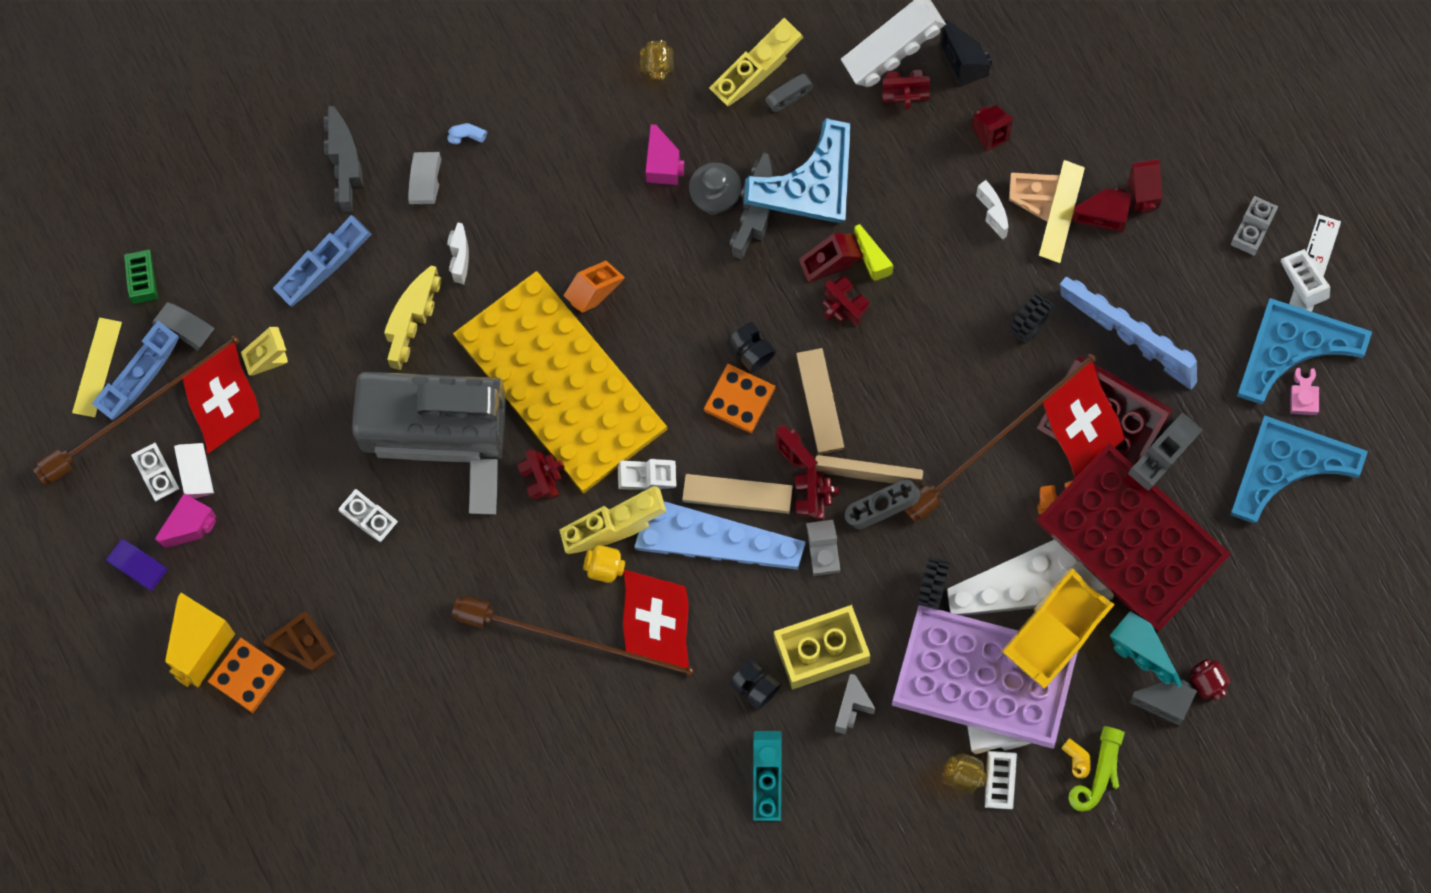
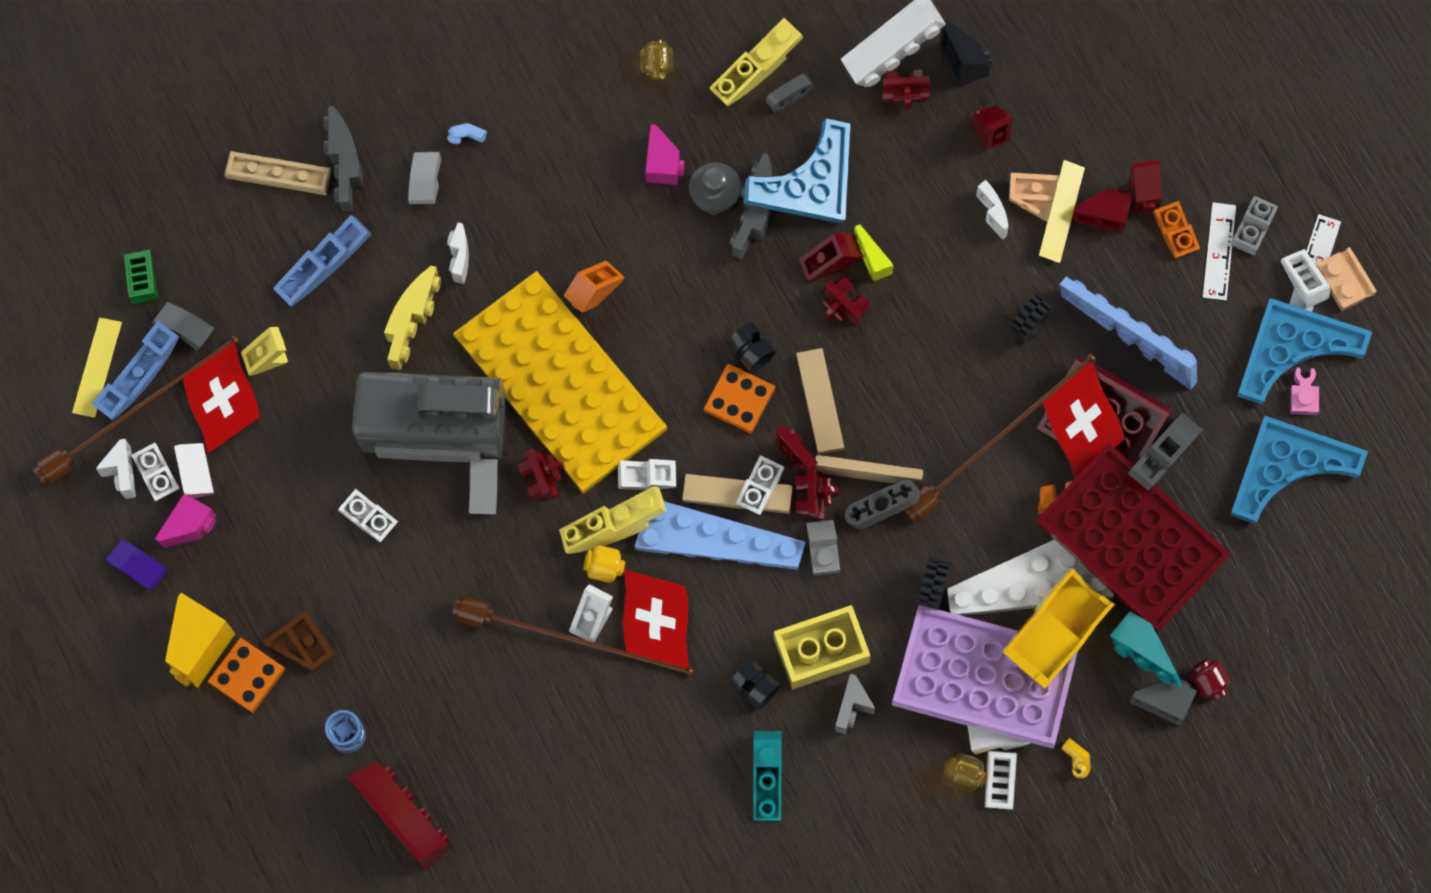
(120, 462): none -> white slope
(278, 173): none -> tan tile
(345, 731): none -> medium blue wheel
(400, 815): none -> dark red slope
(591, 614): none -> white slope
(760, 485): none -> white slope
(1106, 769): lime plant -> none
(1176, 230): none -> orange slope
(1219, 251): none -> white sticker
(1346, 279): none -> light nougat plate

